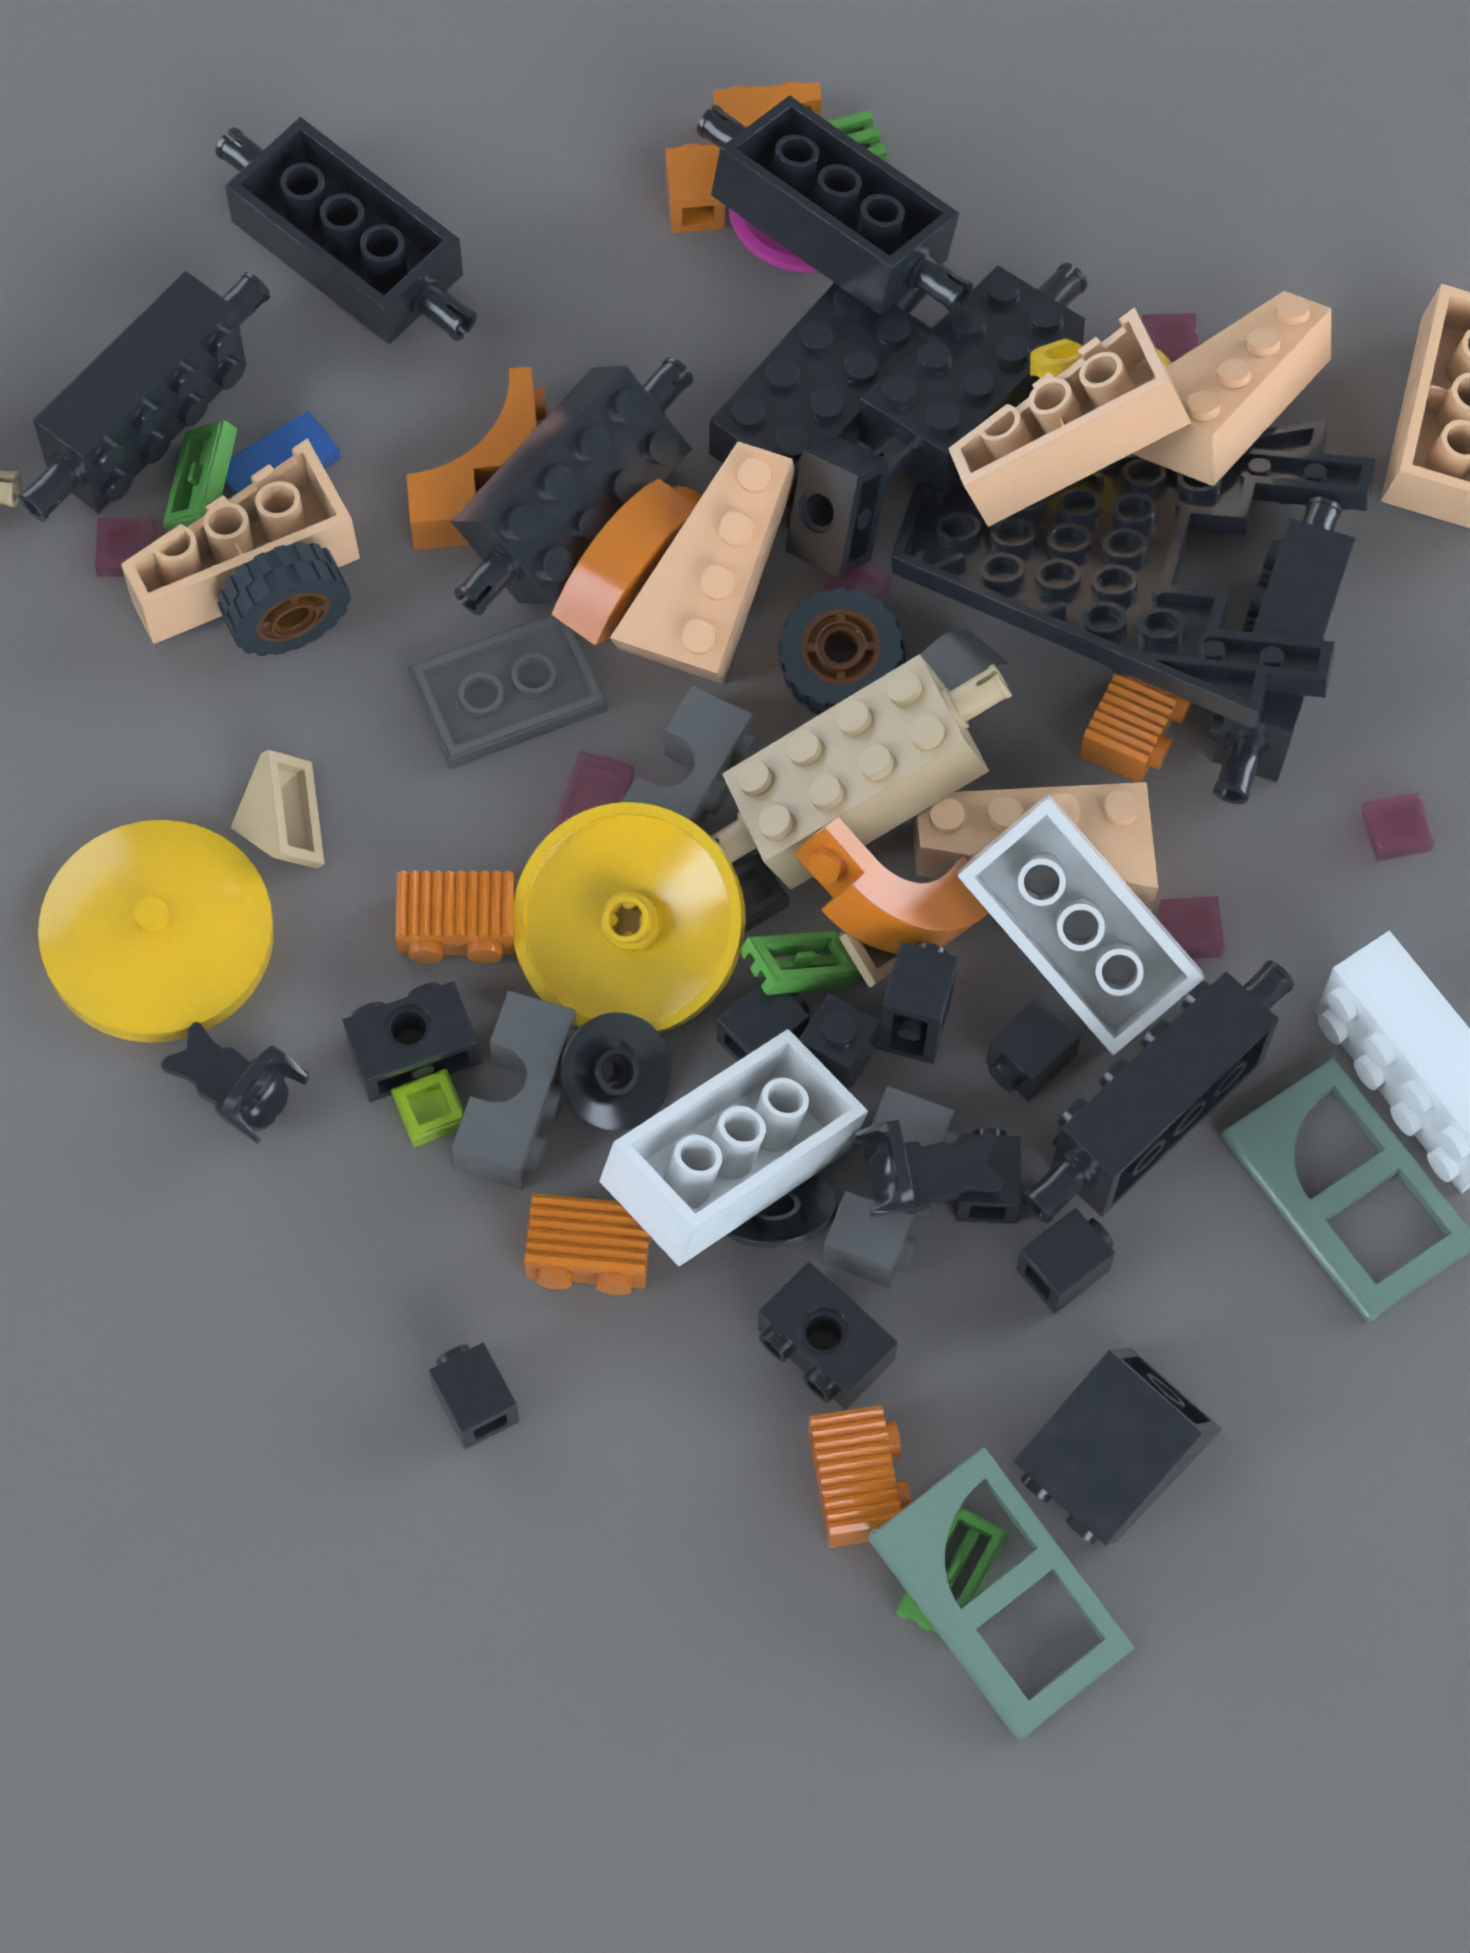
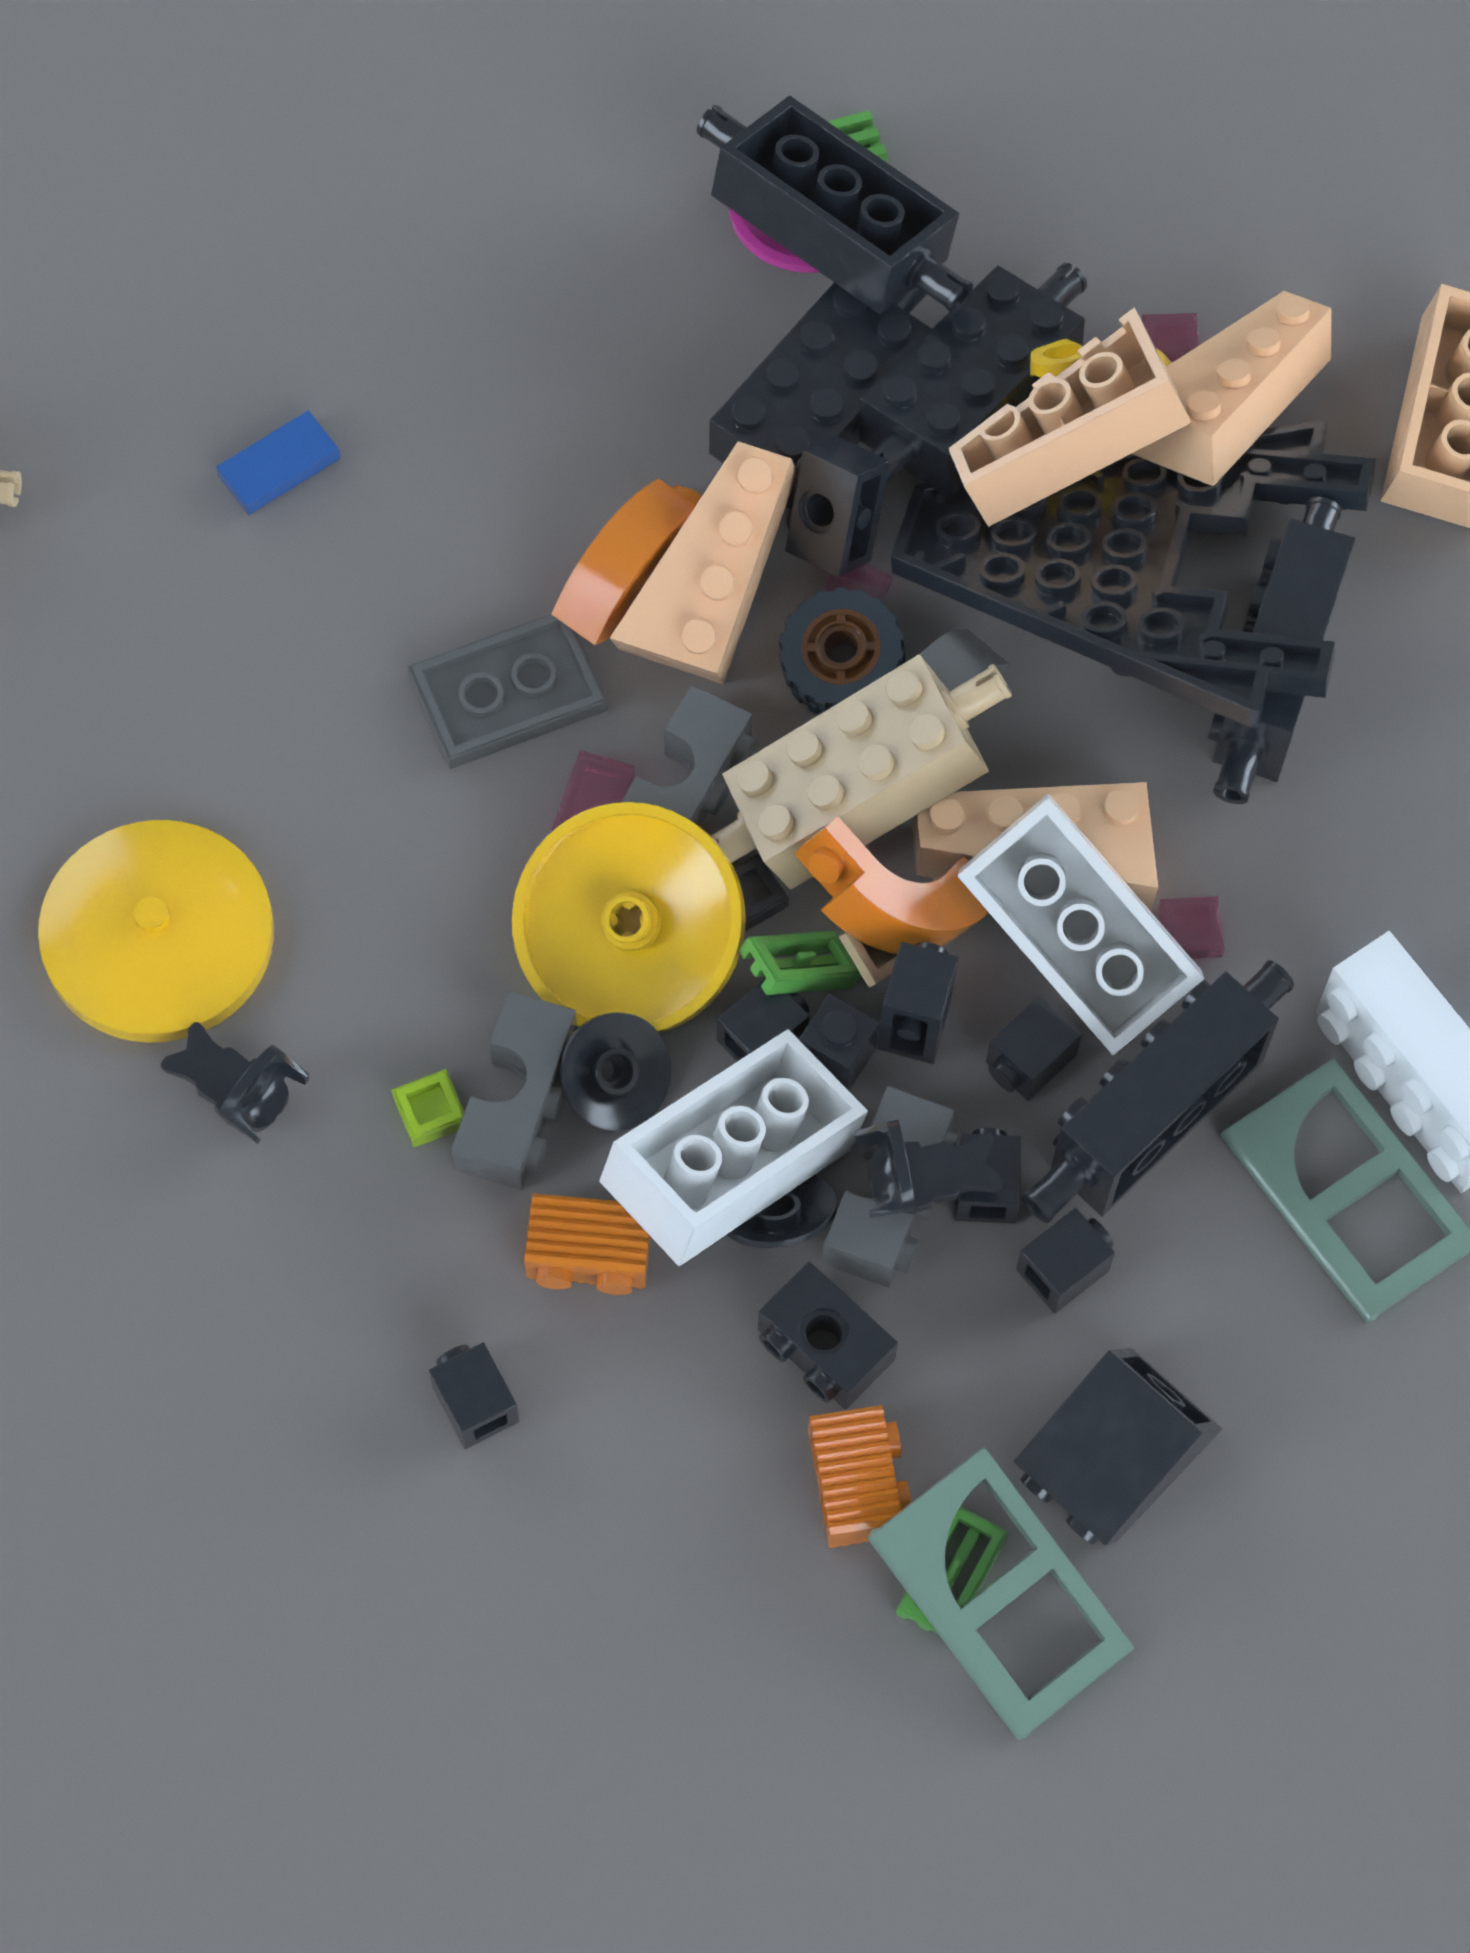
(120, 540): clear pink tile -> none
(141, 393): black brick -> none
(181, 573): light nougat wedge -> none
(199, 472): bright green tile -> none
(282, 810): tan slope -> none
(284, 599): black wheel -> none
(345, 231): black brick -> none
(388, 1063): black brick -> none
(442, 492): orange arch -> none
(455, 915): orange brick -> none
(569, 482): black brick -> none
(693, 165): orange arch -> none
(1132, 727): orange brick -> none
(1397, 826): clear pink tile -> none

